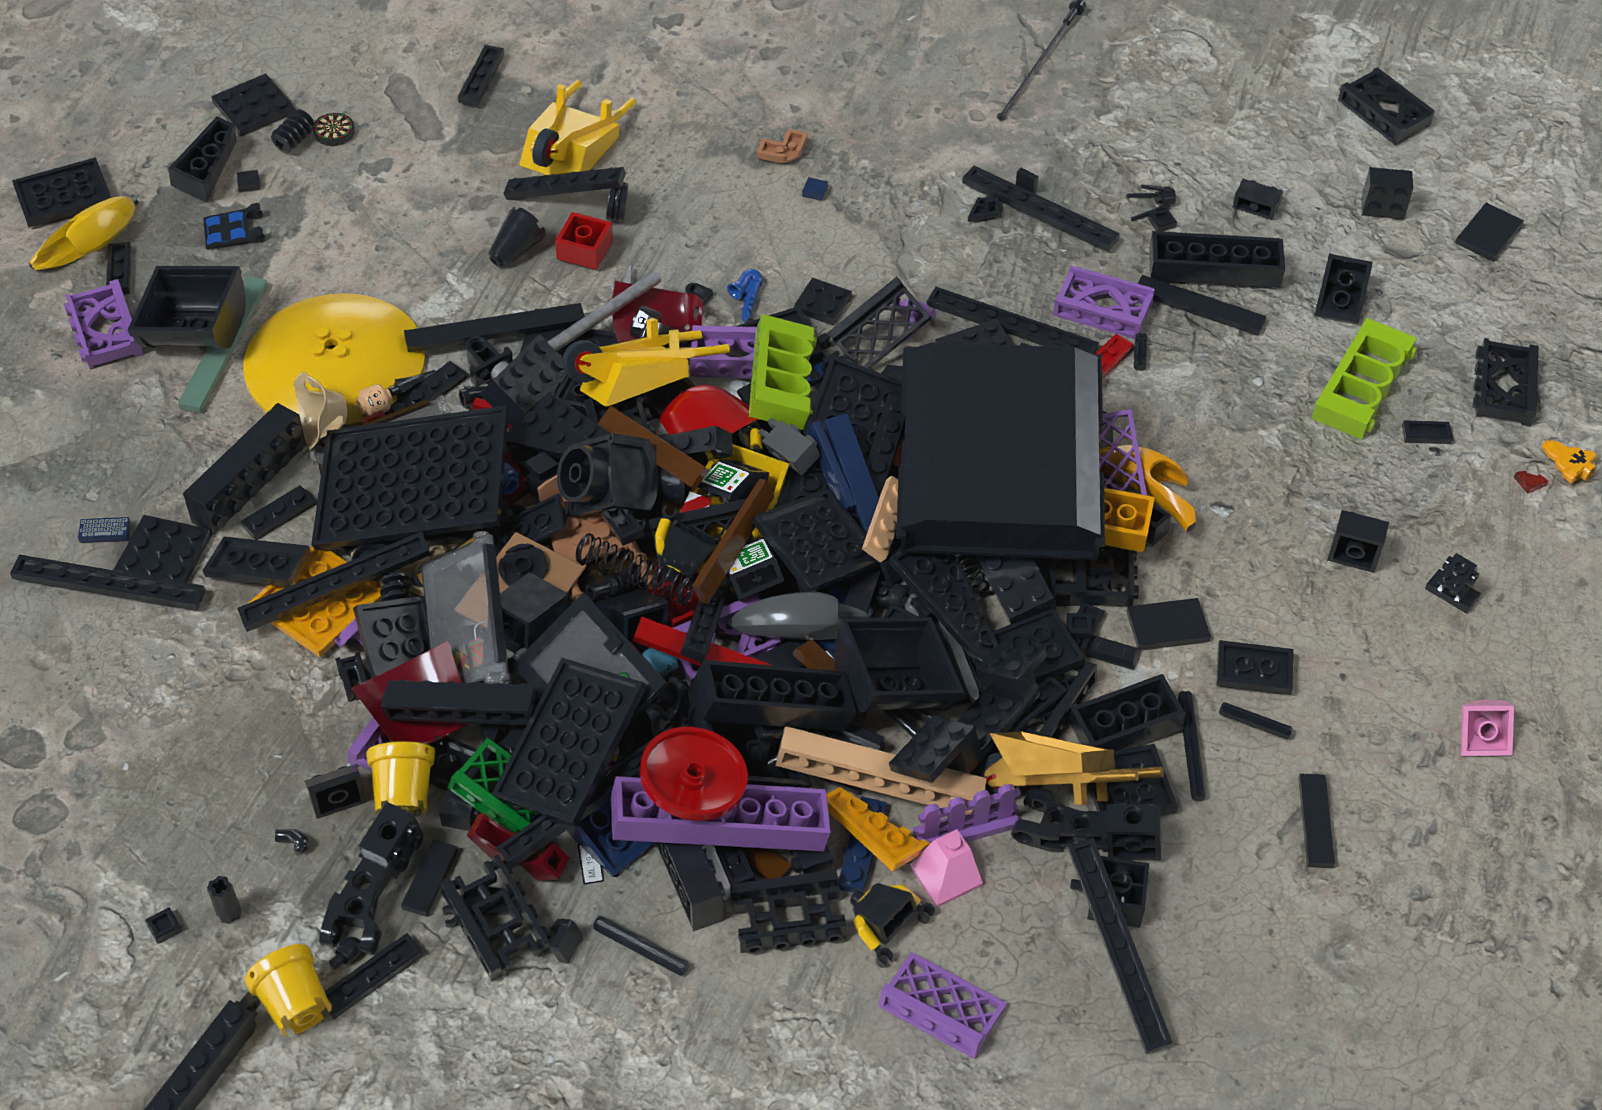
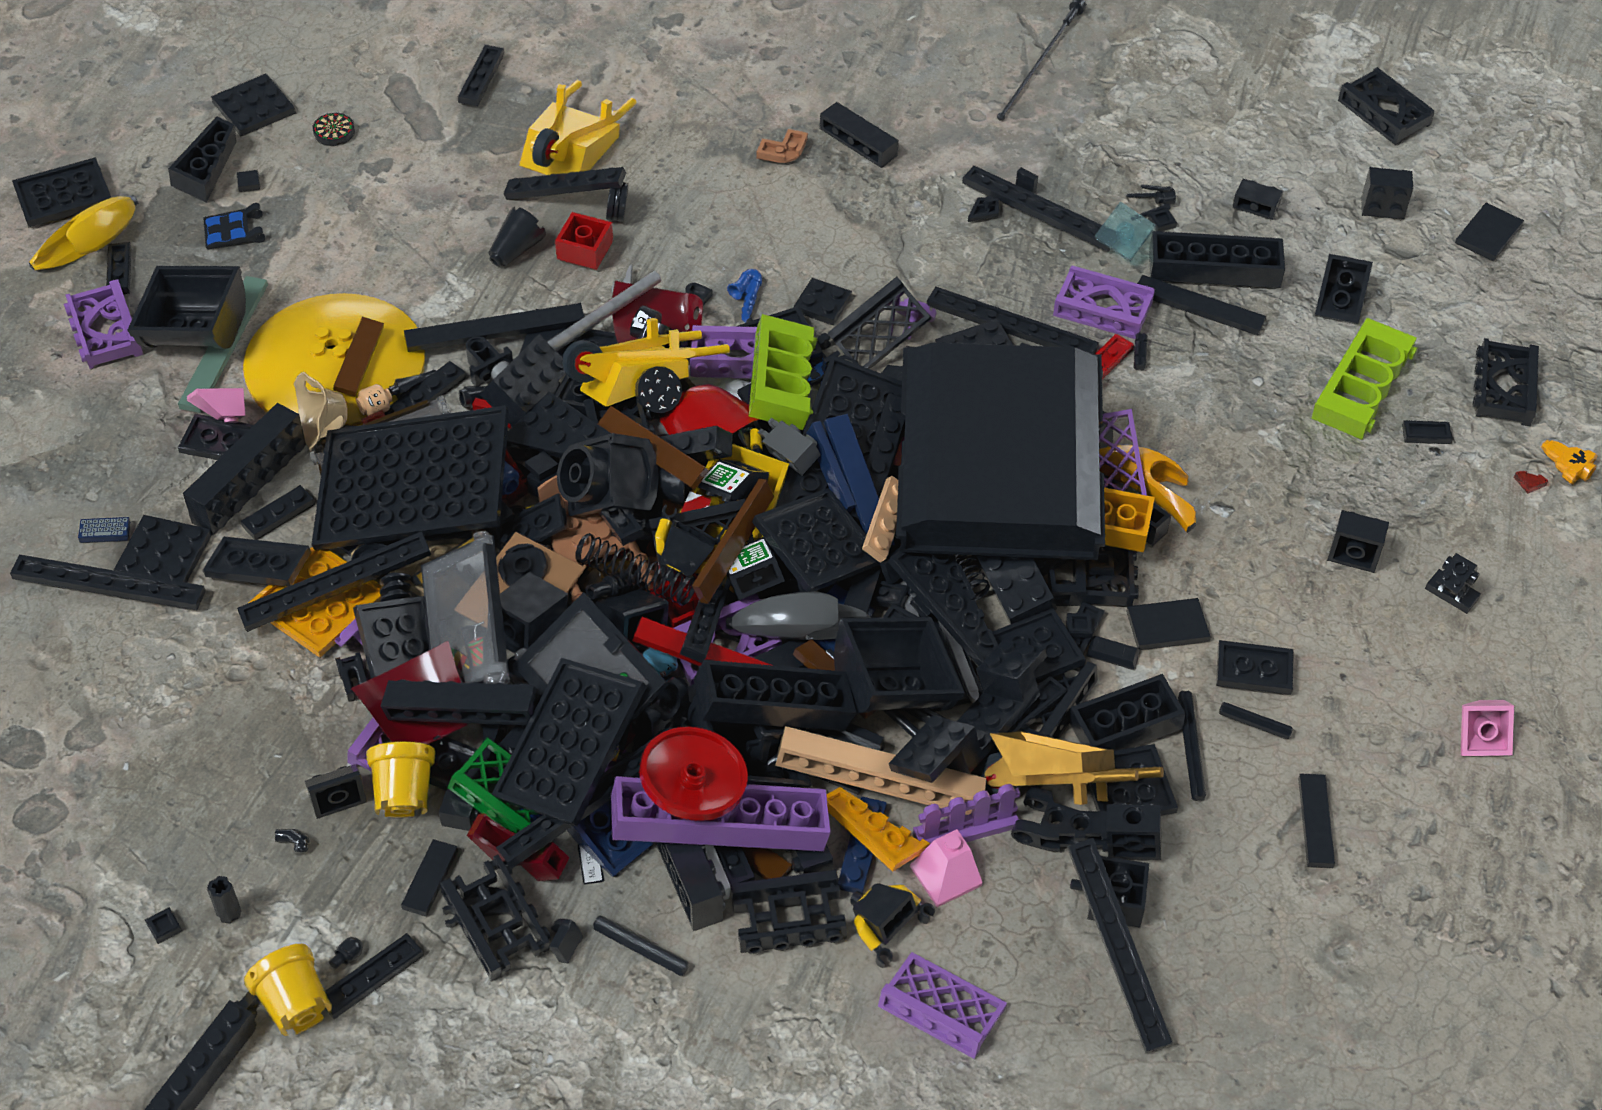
(210, 437): none -> black tile
(220, 403): none -> bright pink slope
(292, 131): black piece -> none
(358, 356): none -> reddish brown tile
(384, 855): black brick -> none
(658, 389): none -> black tile
(815, 189): dark blue tile -> none
(859, 134): none -> black brick
(1125, 231): none -> clear light blue tile

